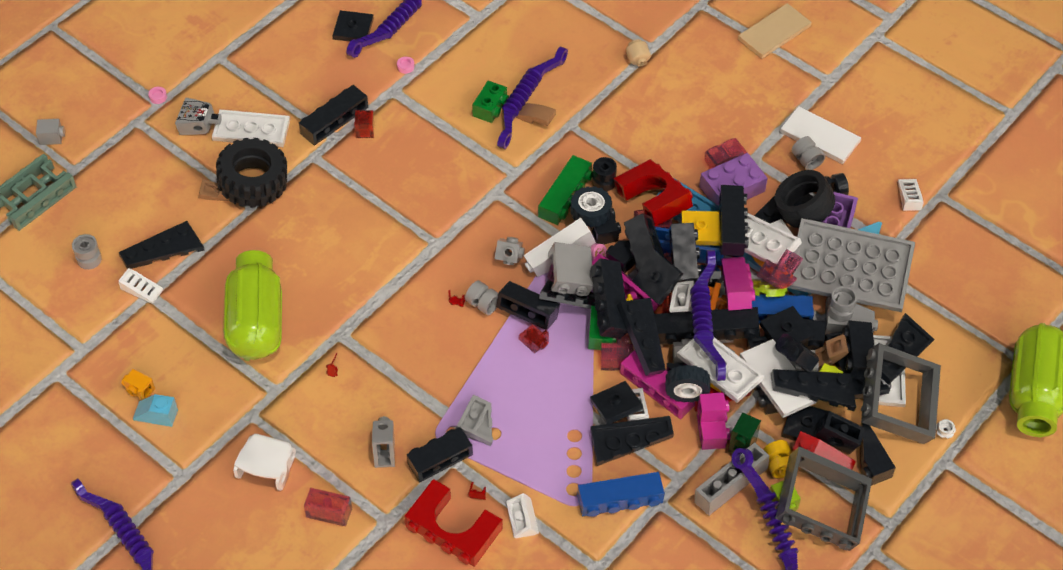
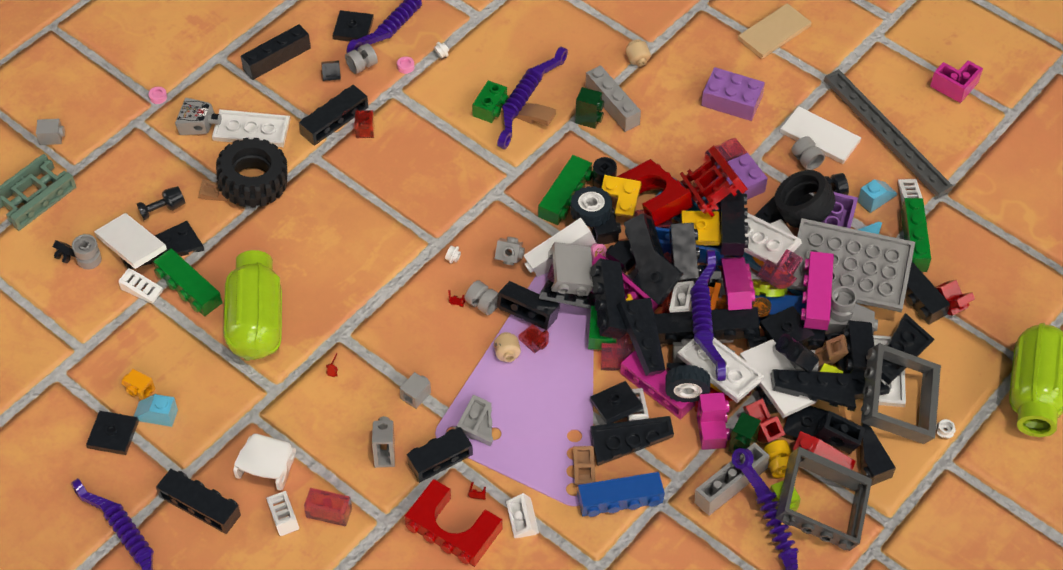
(63, 249): none -> black tile
(112, 432): none -> black plate
(130, 240): none -> white tile
(171, 197): none -> black piece
(187, 282): none -> green brick
(198, 500): none -> black brick
(275, 52): none -> black brick
(286, 524): none -> white slope
(331, 70): none -> black tile
(360, 58): none -> light grey wheel
(415, 390): none -> light grey brick
(441, 49): none -> white plate
(453, 254): none -> white plate
(507, 347): none -> tan head
(583, 464): none -> medium nougat slope
(589, 108): none -> dark green brick
(615, 99): none -> light grey brick
(626, 191): none -> yellow plate
(718, 188): none -> red fence
(733, 94): none -> medium lavender brick
(763, 305): none -> clear orange tile
(770, 427): none -> red brick
(818, 290): none -> dark pink brick
(875, 195): none -> medium azure slope
(888, 133): none -> dark grey plate
(916, 230): none -> green brick
(925, 297): none -> black brick
(954, 296): none -> brick
(955, 82): none -> dark pink brick

